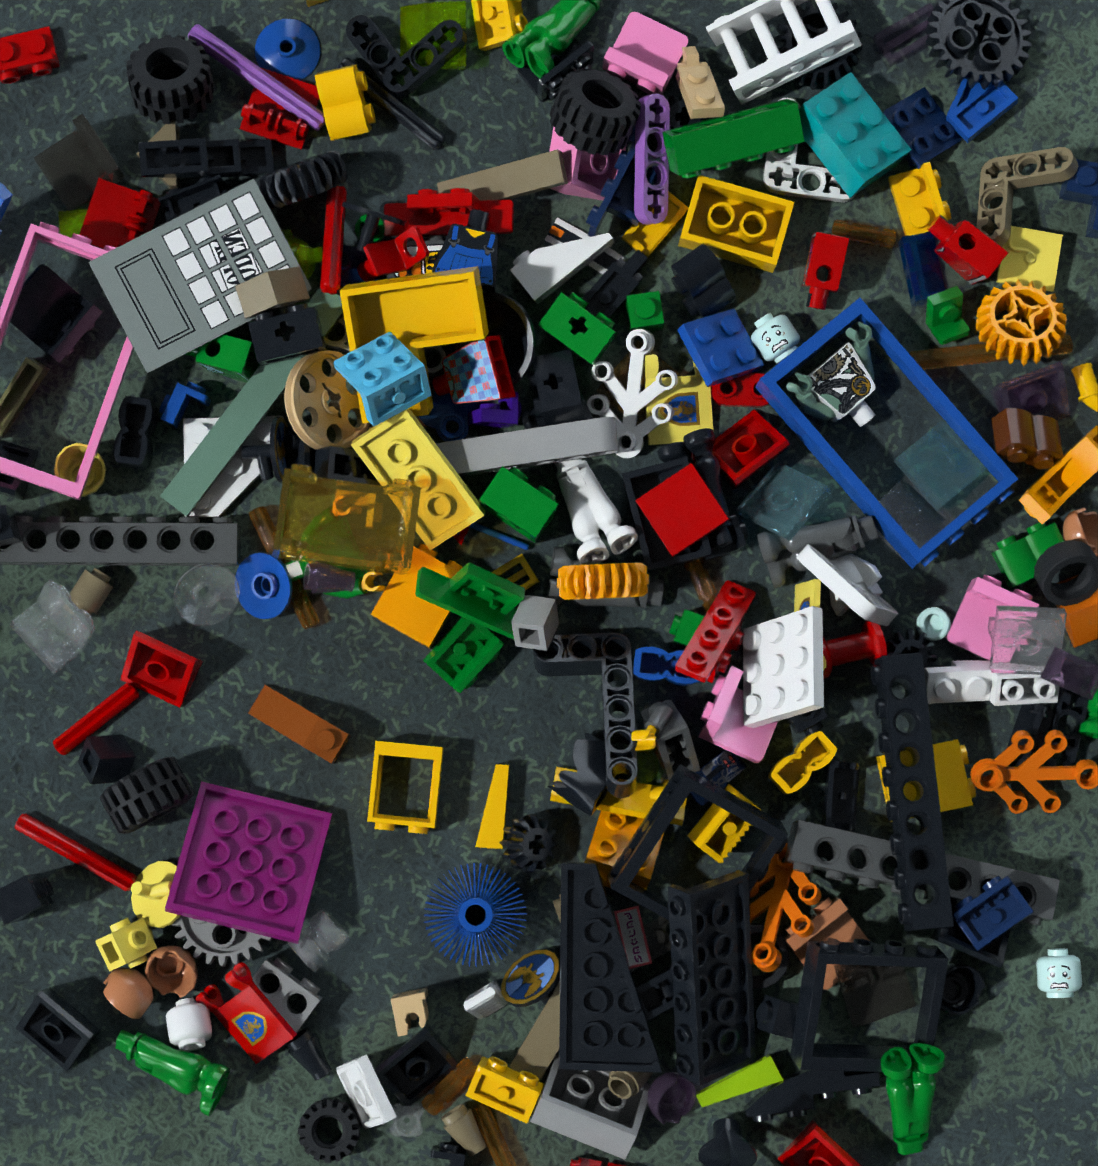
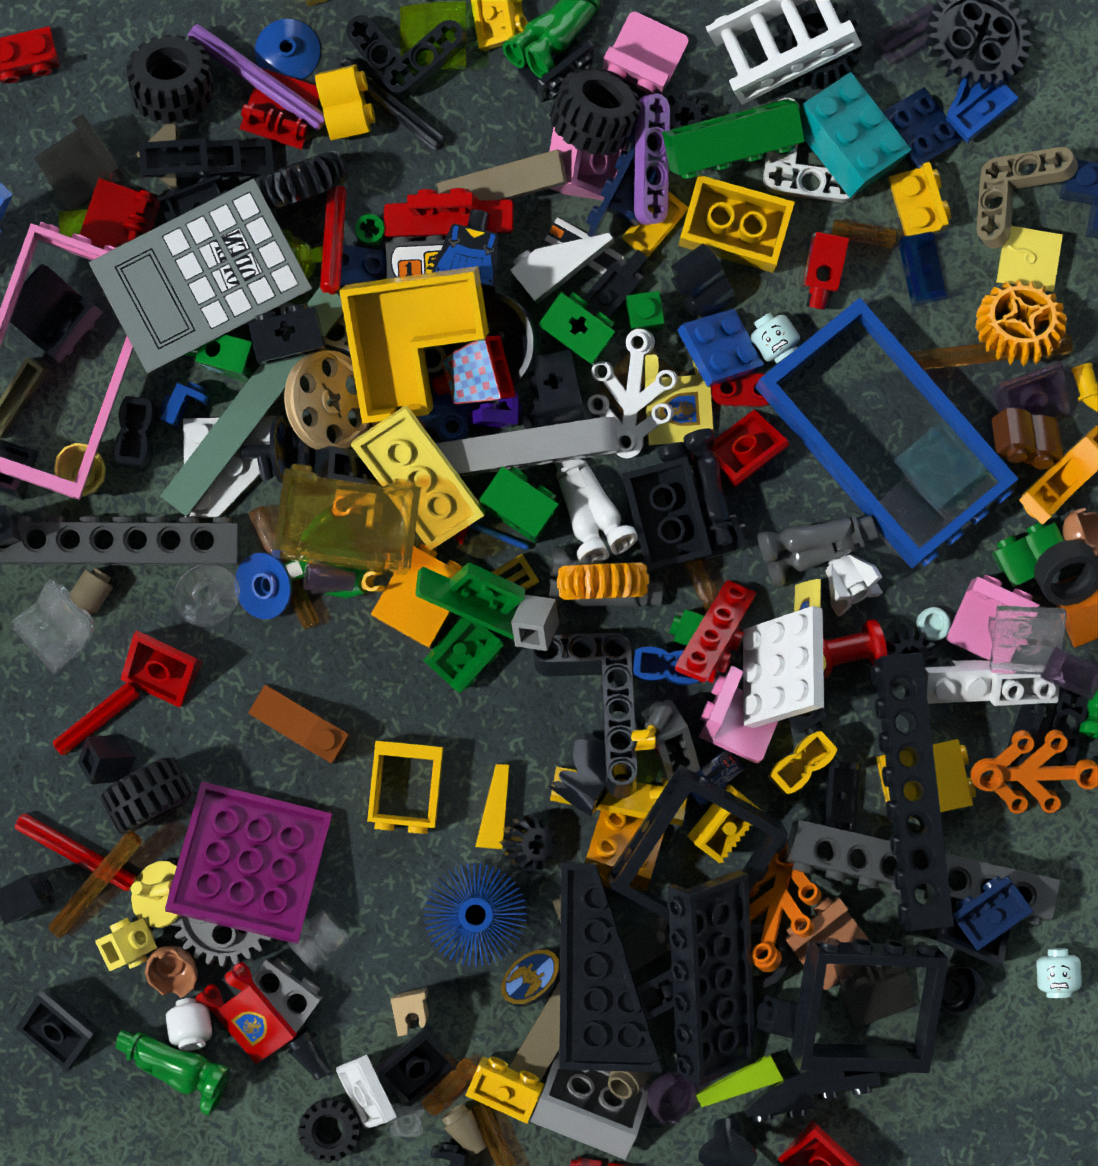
(95, 884): none -> clear orange axle
(128, 992): nougat hair -> none
(272, 291): dark tan slope -> none
(370, 226): black shield -> none
(385, 377): medium azure bracket -> none
(392, 255): red bracket -> none
(485, 1001): white slope -> none
(633, 936): white sticker -> none
(682, 509): red tile -> none
(698, 86): tan hinge -> none
(784, 500): clear light blue tile -> none
(840, 382): torso -> none
(864, 603): white beam -> none
(911, 1092): green piece -> none
(945, 315): green bracket -> none
(977, 254): red torso -> none

